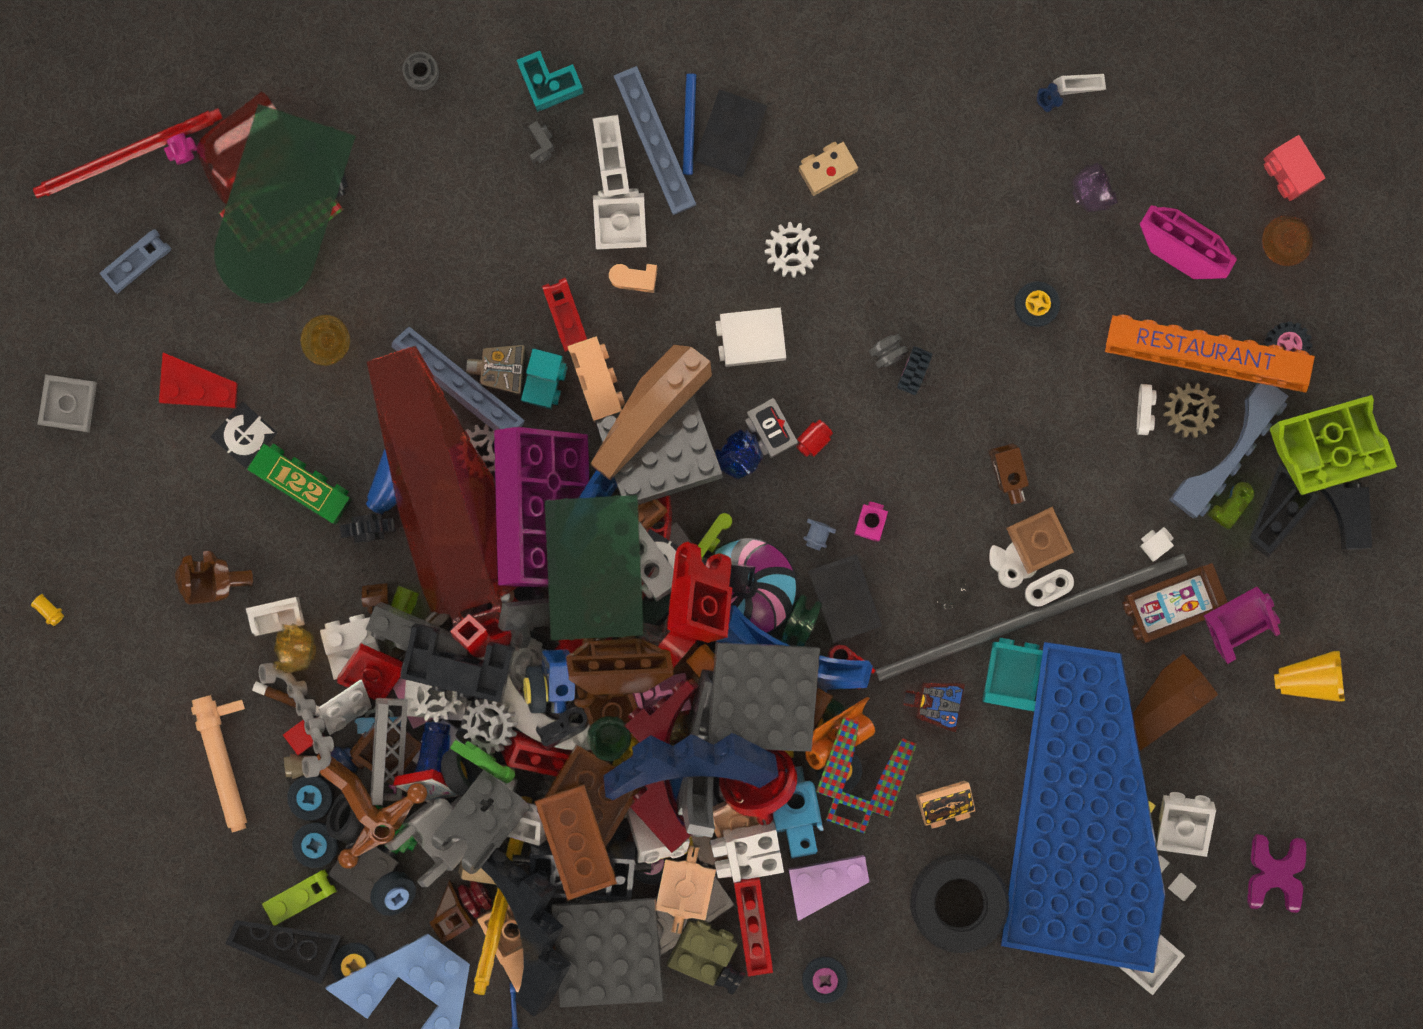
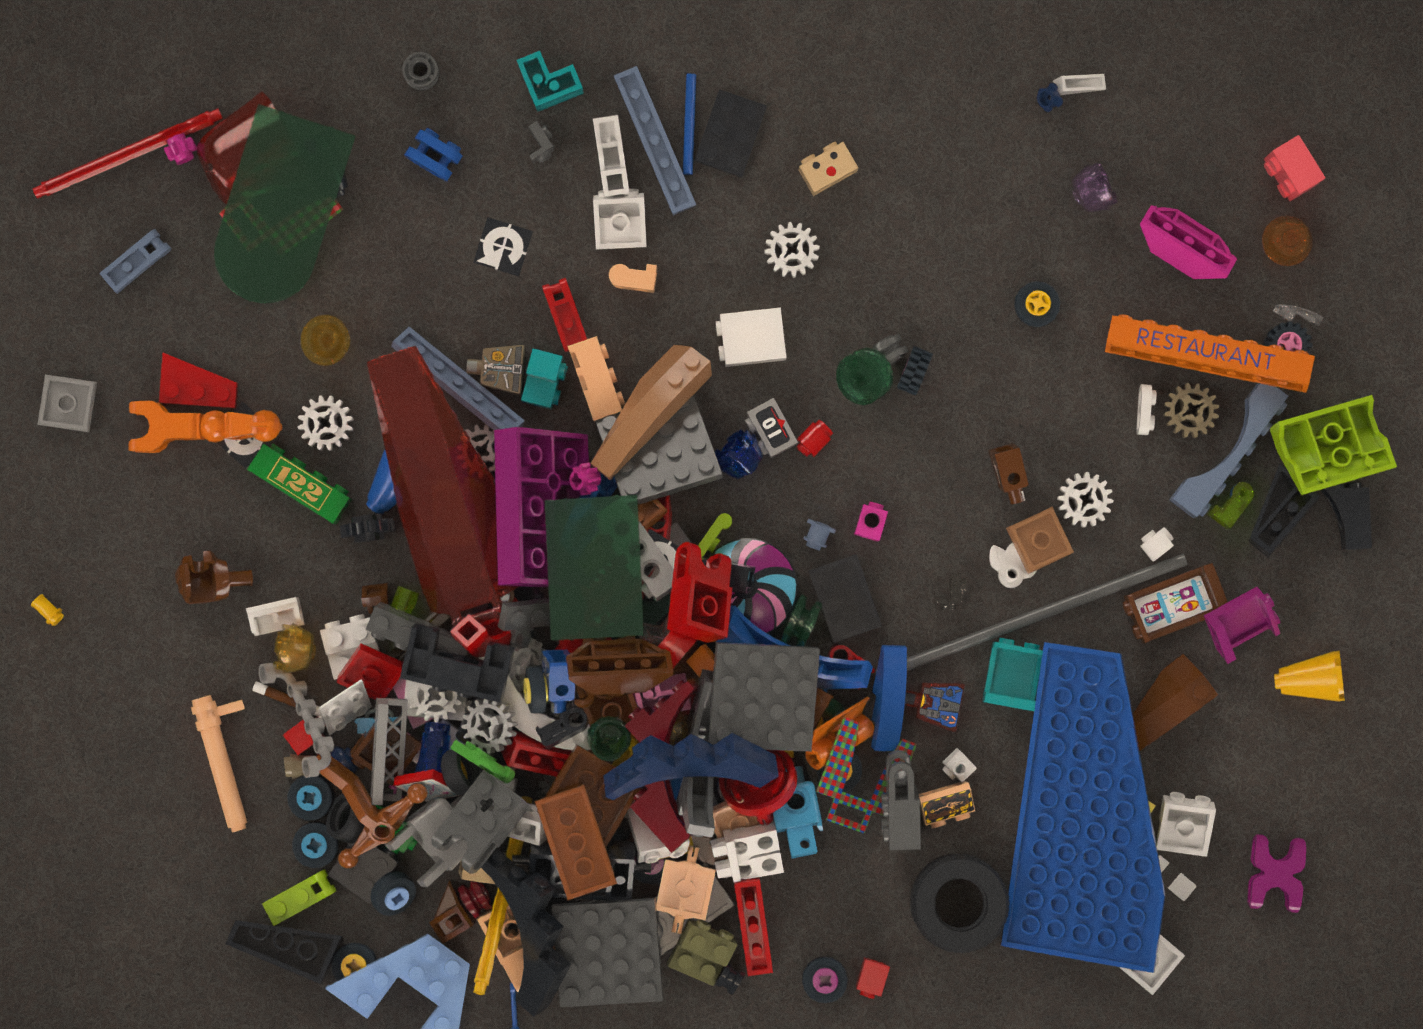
(212, 426): none -> orange piece
(333, 413): none -> white gear
(429, 140): none -> blue brick
(503, 246): none -> sticker
(585, 479): none -> dark pink gear
(826, 882): lavender wedge -> none
(864, 376): none -> clear green wheel
(872, 978): none -> red brick
(890, 697): none -> blue slope
(900, 805): none -> dark grey brick
(958, 766): none -> white plate
(1048, 587): white plate -> none
(1074, 494): none -> white gear
(1288, 313): none -> clear slope

